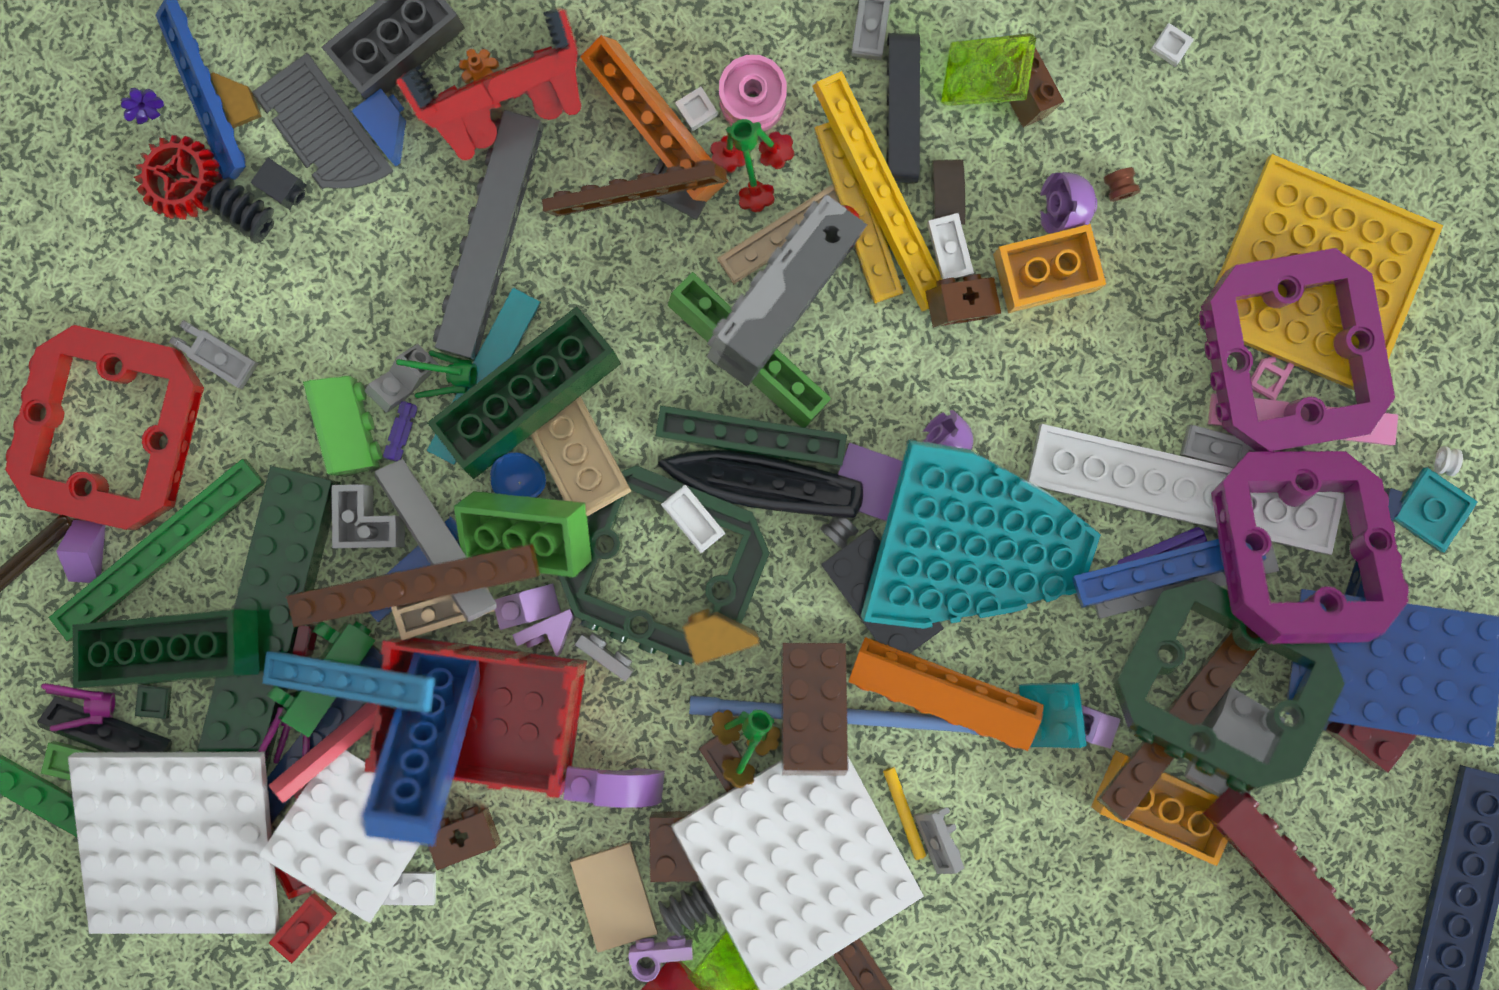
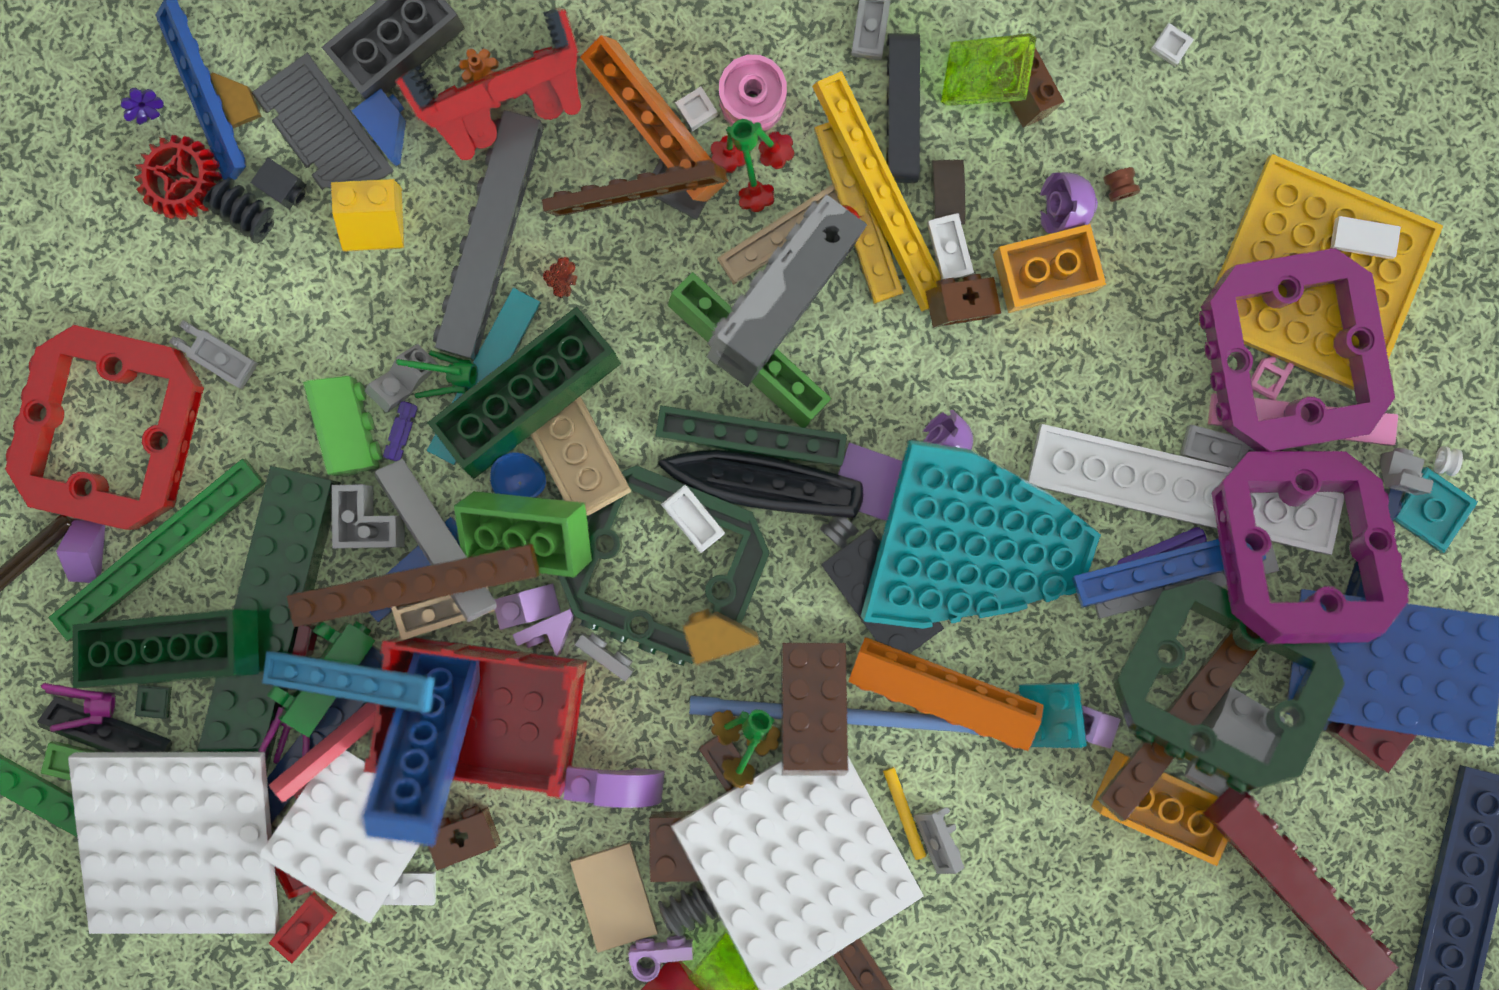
(368, 214): none -> yellow slope
(561, 277): none -> clear red plant
(1365, 237): none -> white tile
(1403, 472): none -> light grey slope

